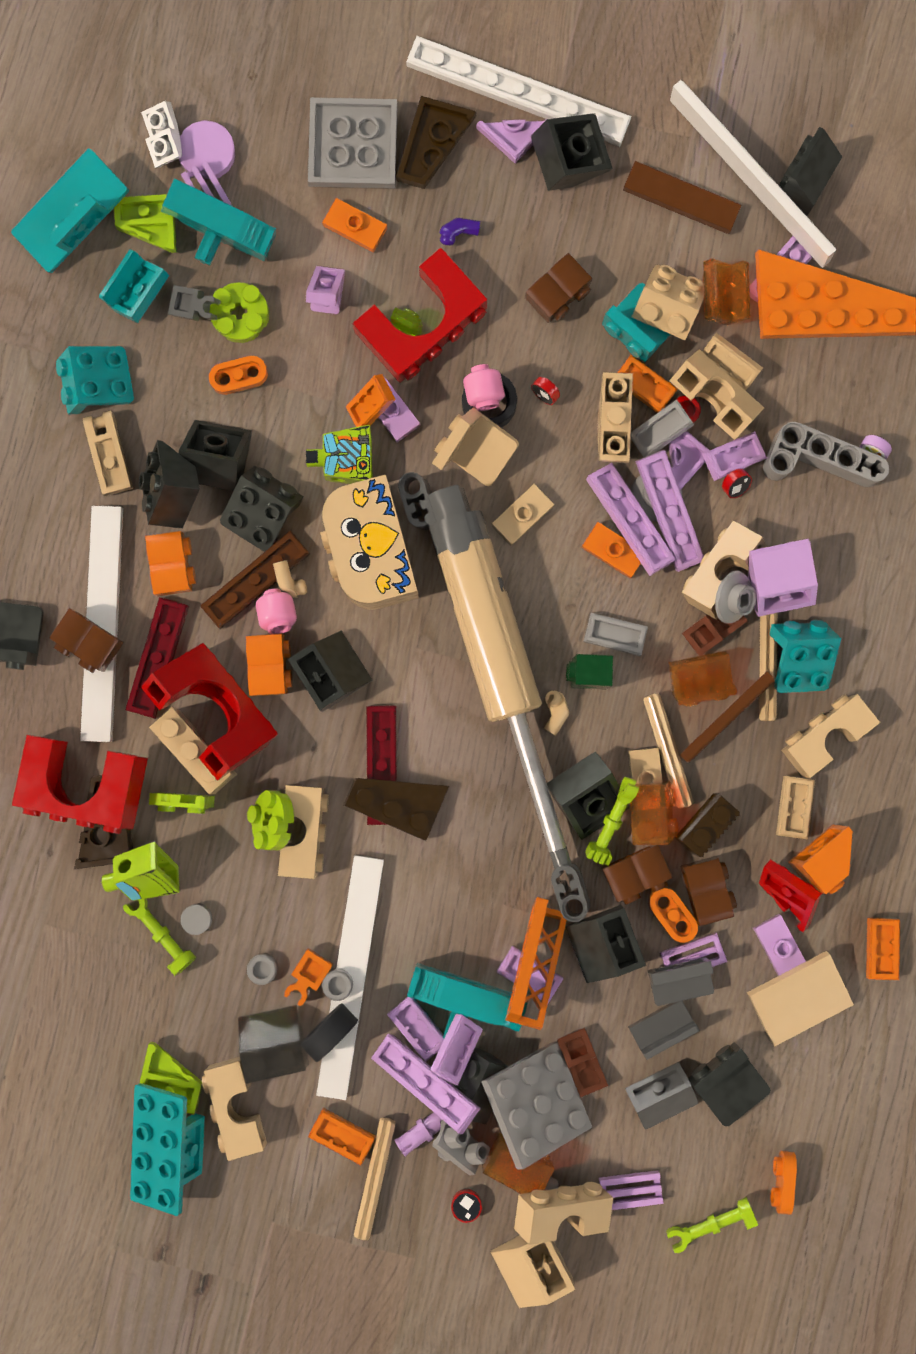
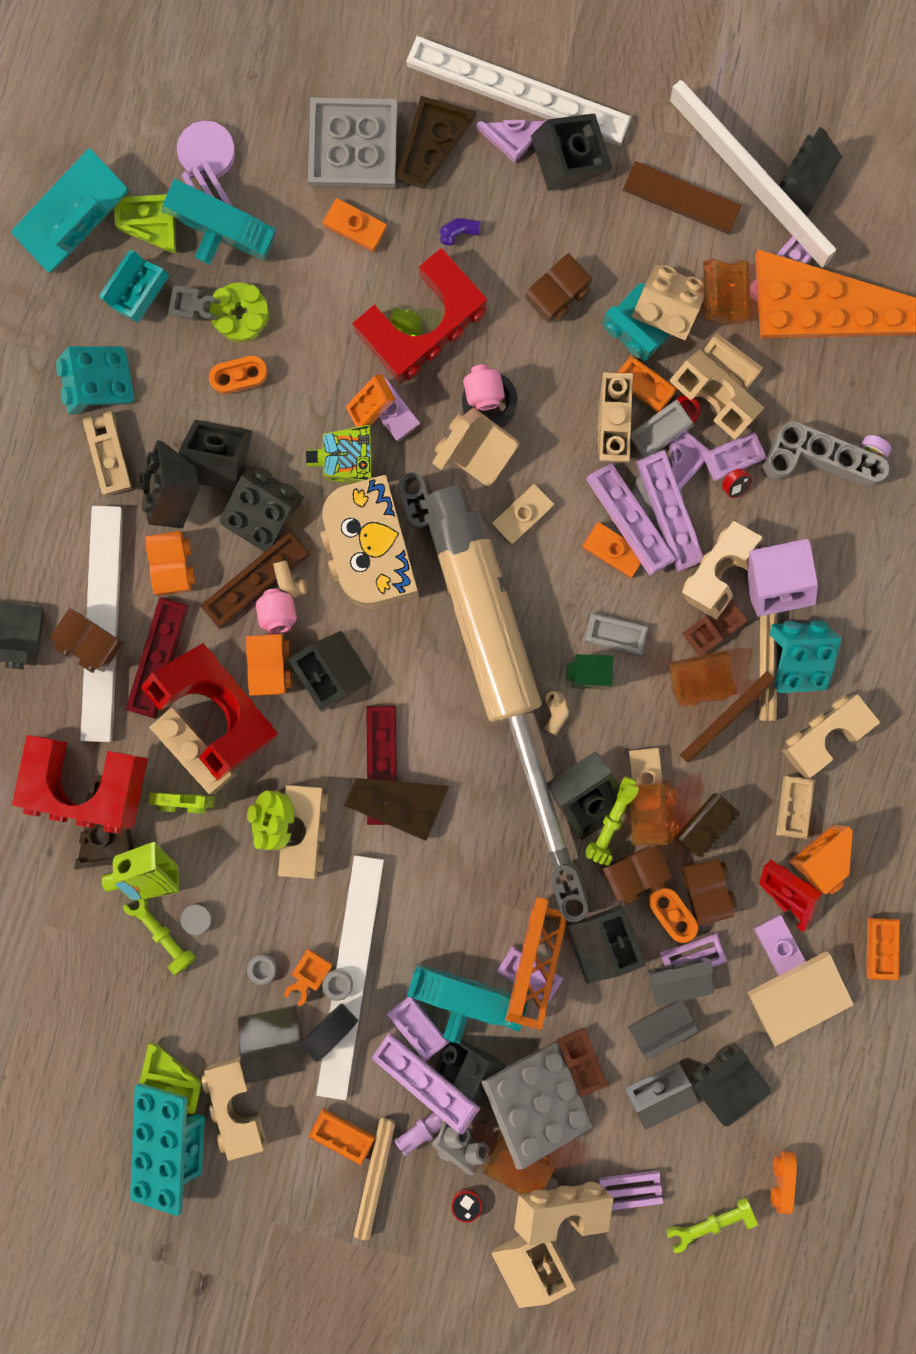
(164, 134): white slope -> none
(325, 290): lavender slope -> none
(456, 1049): lavender plate -> none
(545, 390): red tile -> none
(668, 750): tan axle -> none
(734, 597): light grey piece -> none

